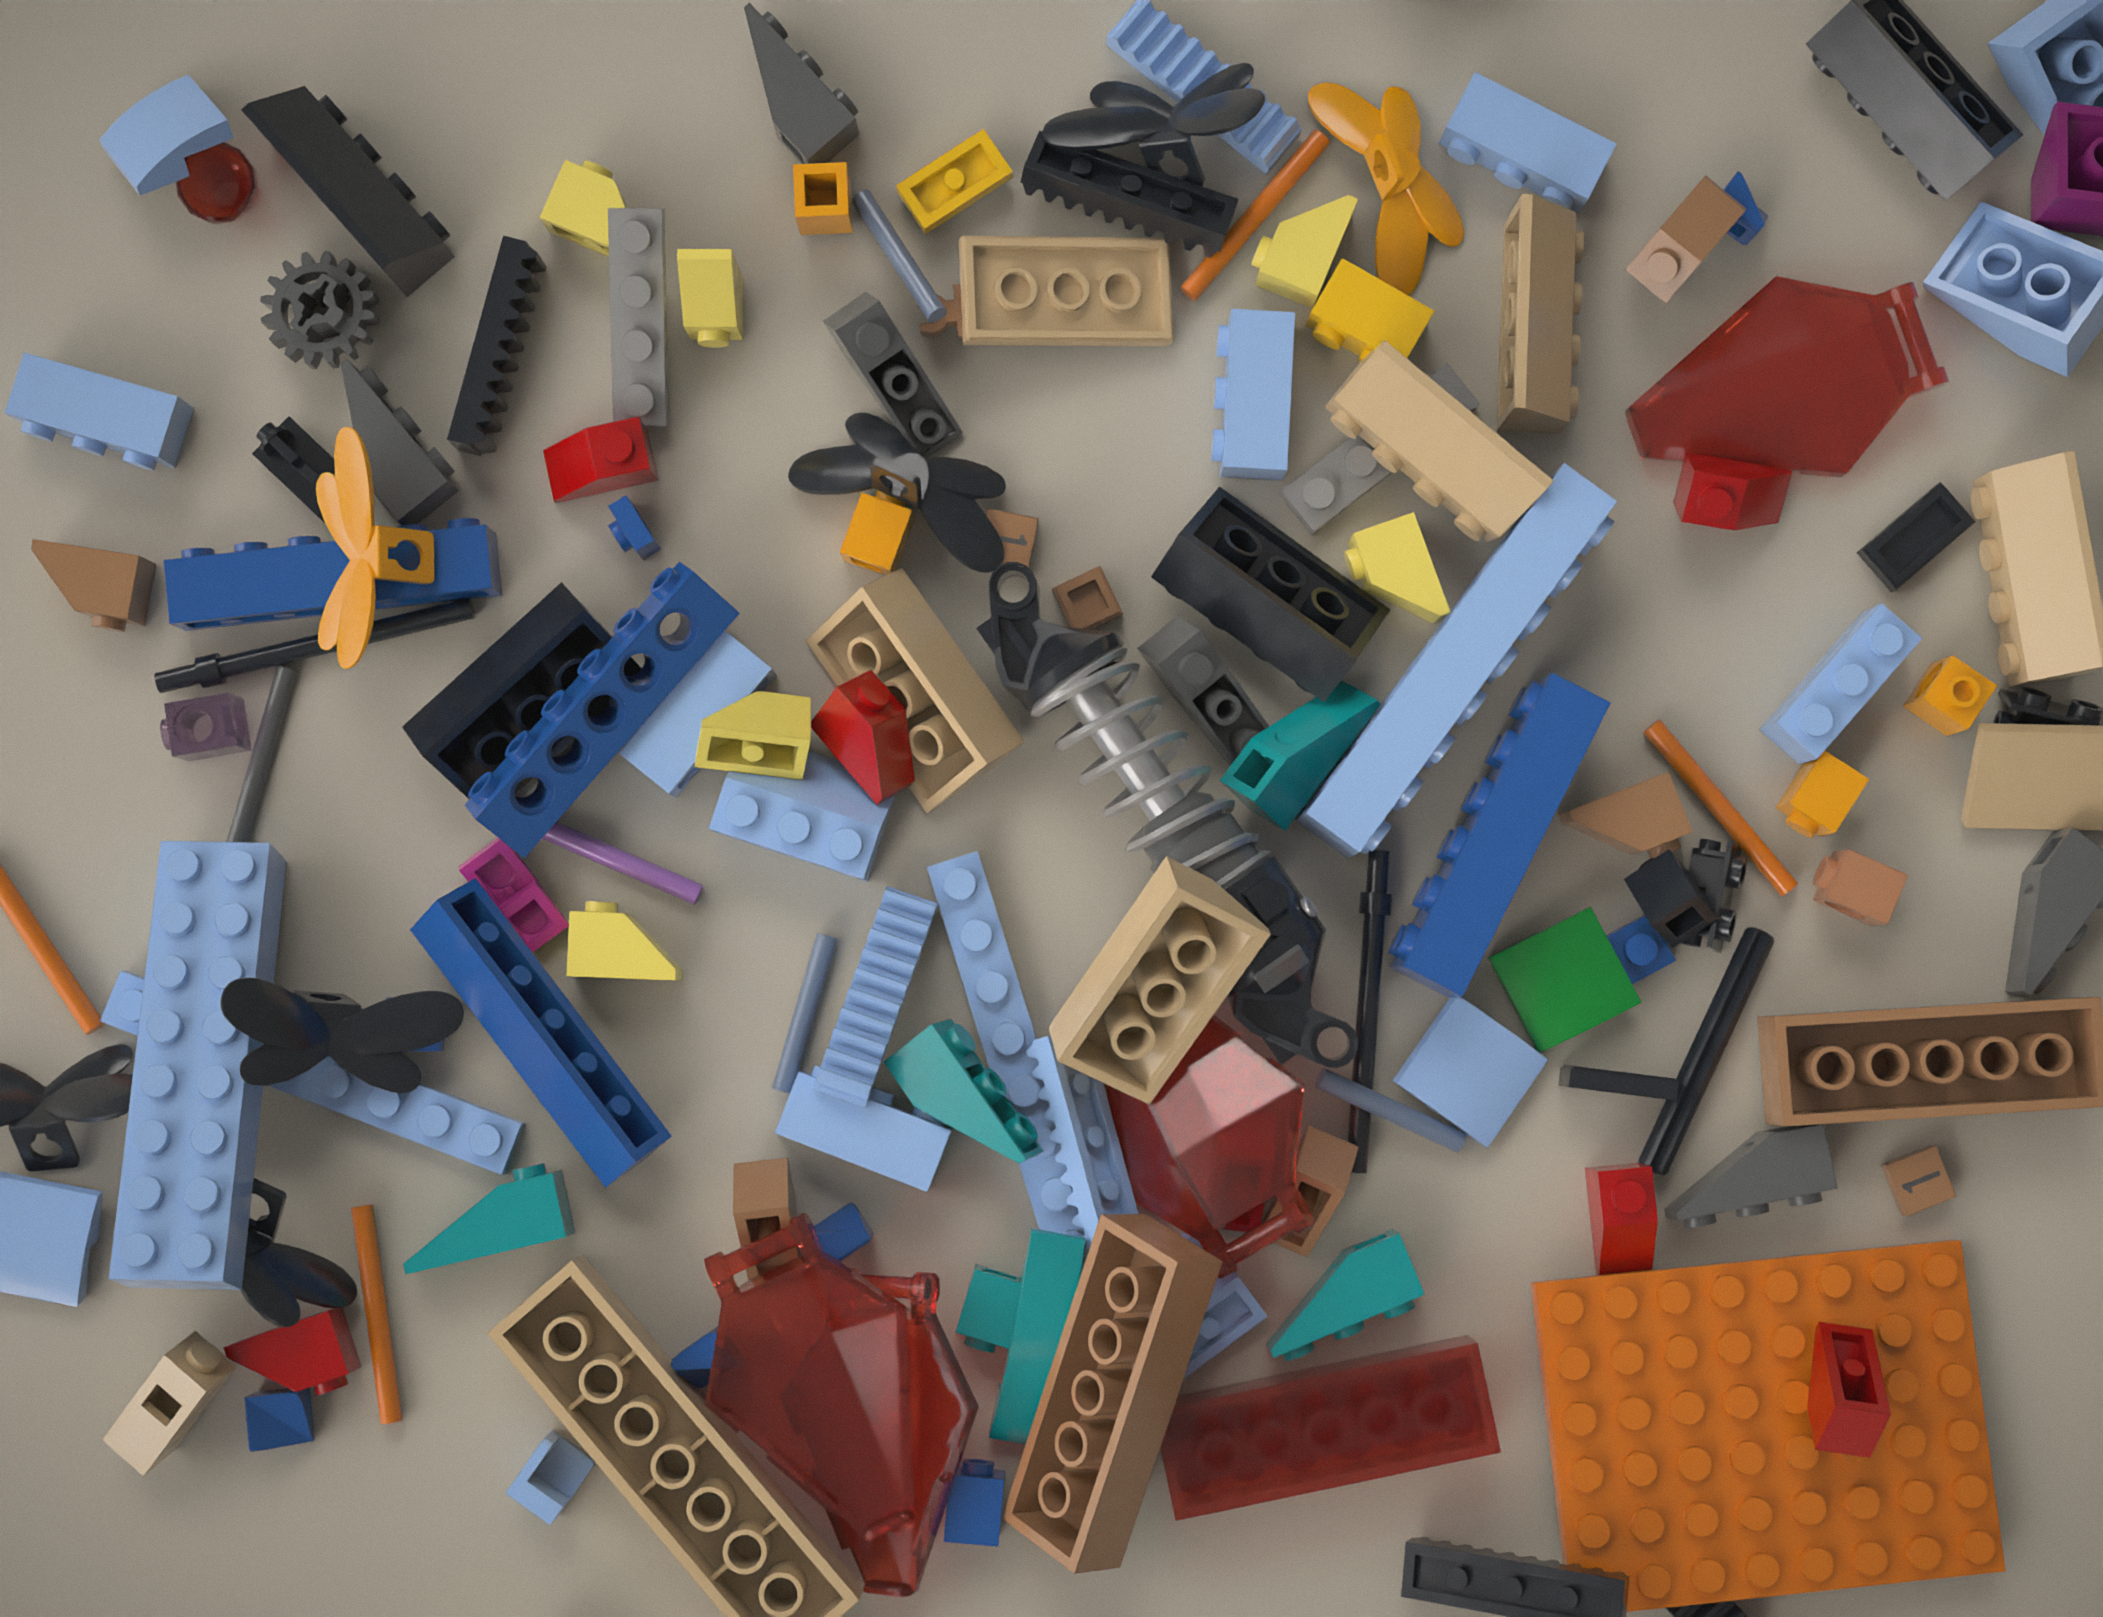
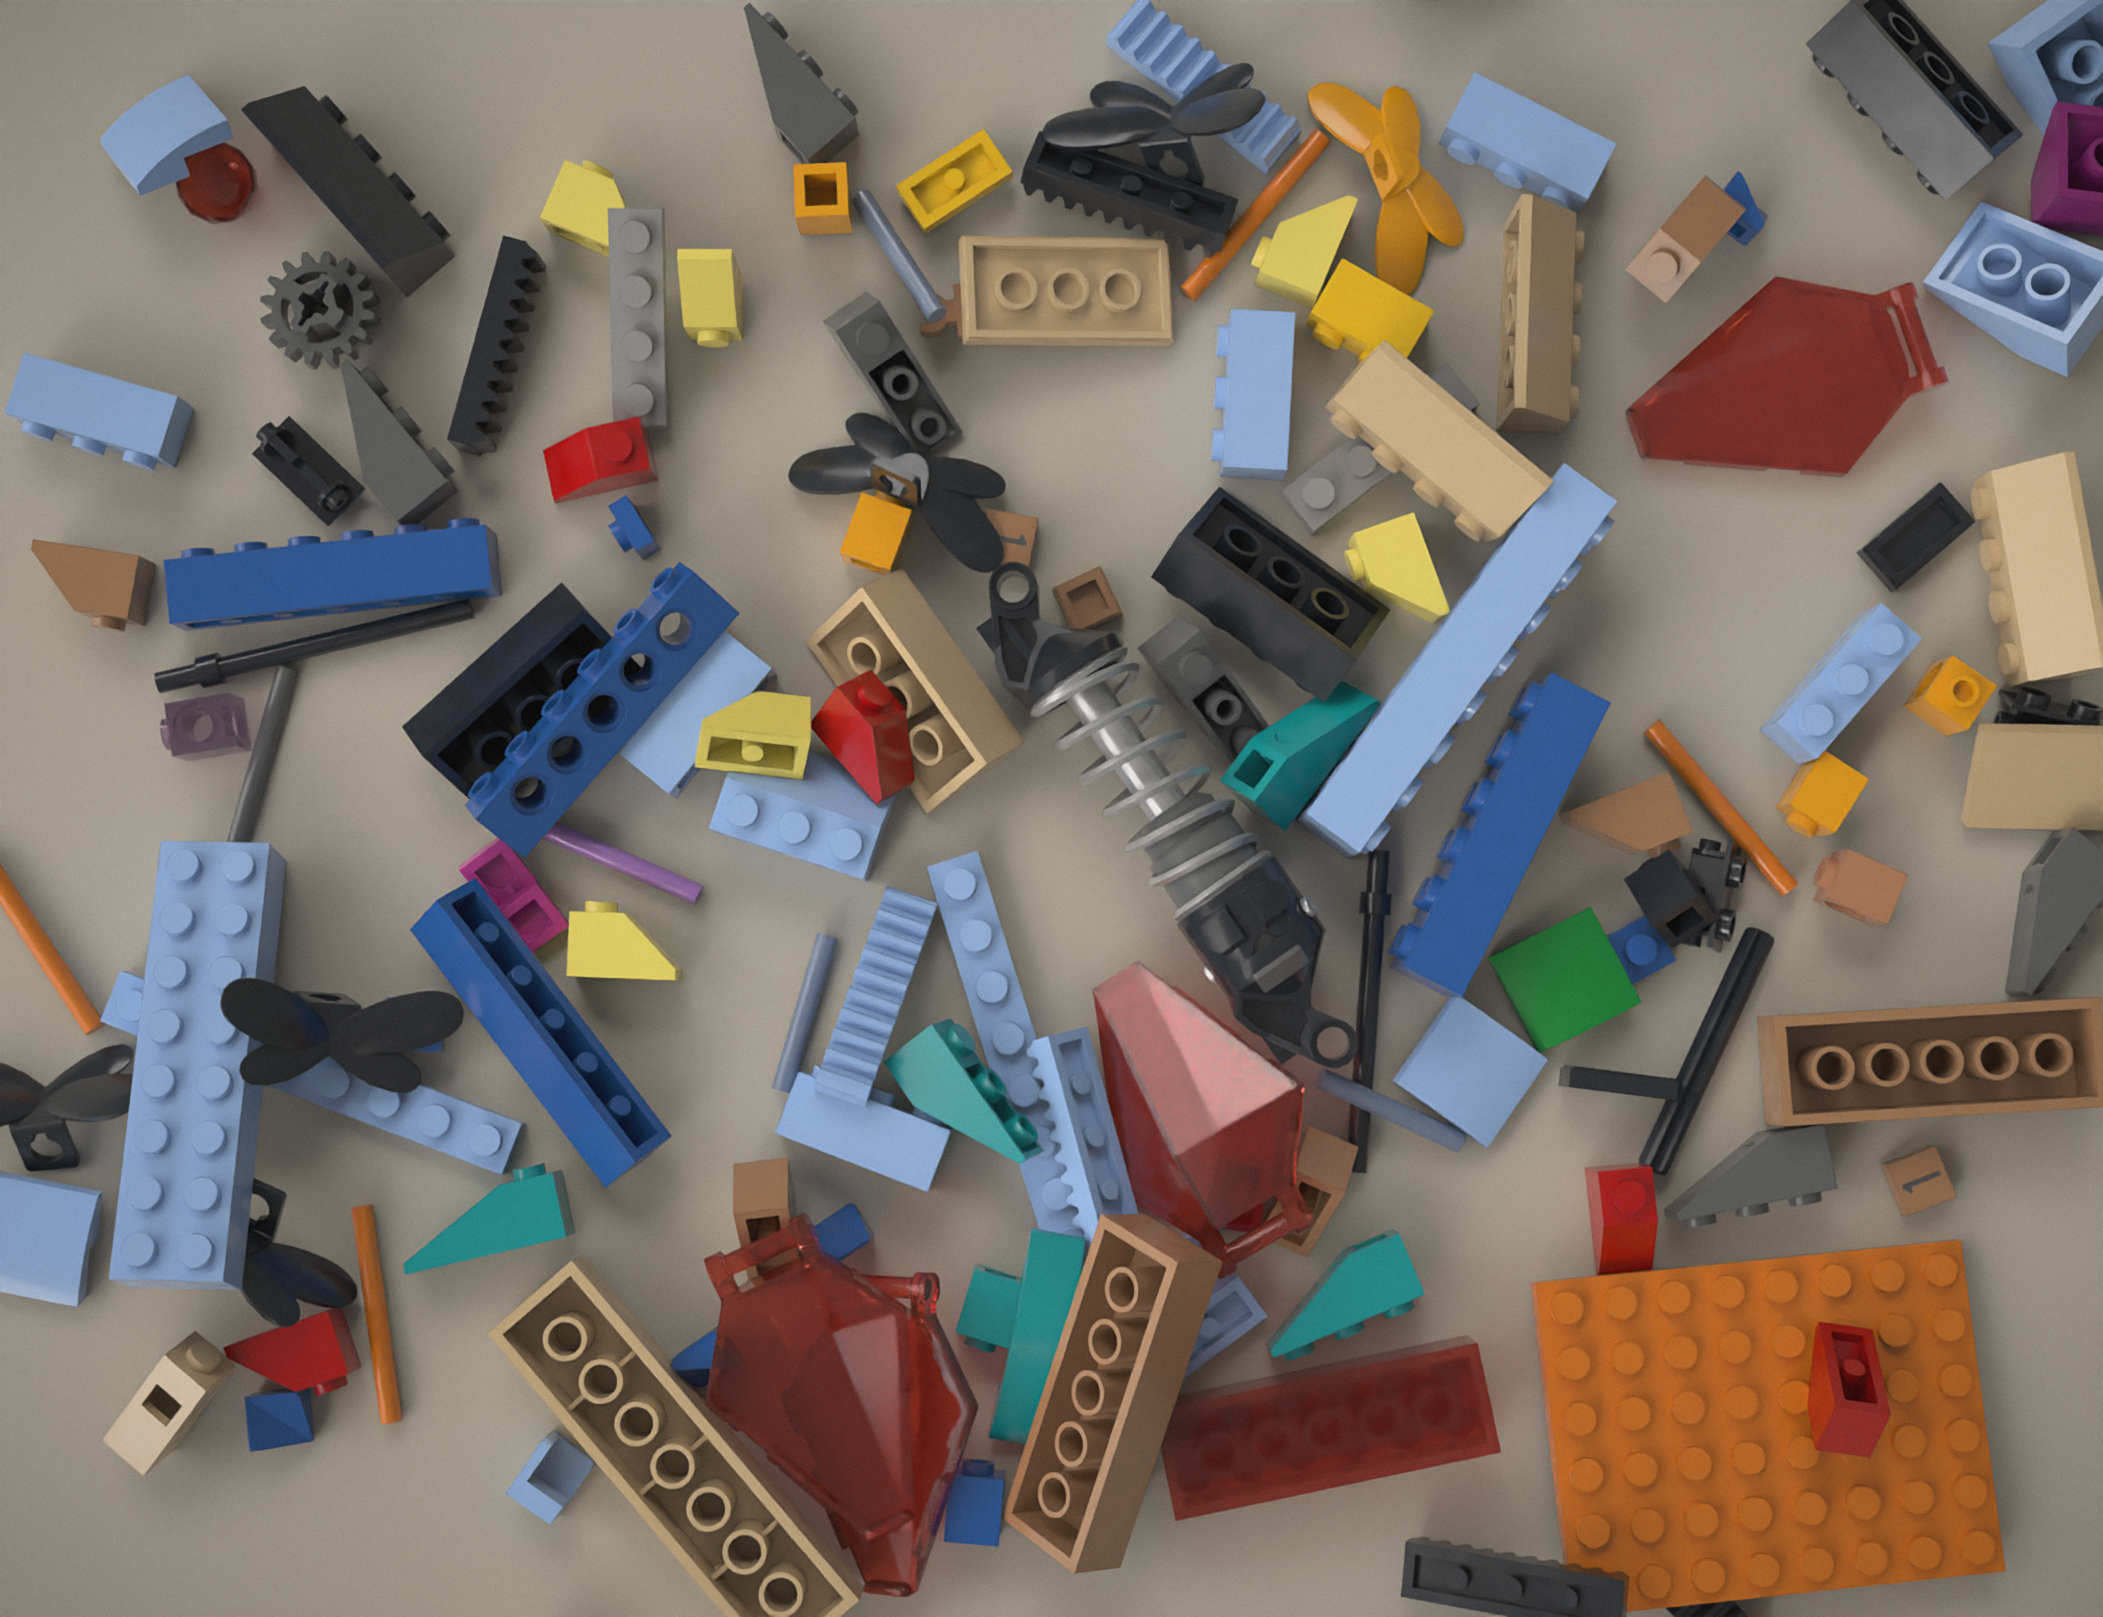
(348, 512): light orange piece -> none
(1157, 982): tan slope -> none
(1729, 493): red slope -> none

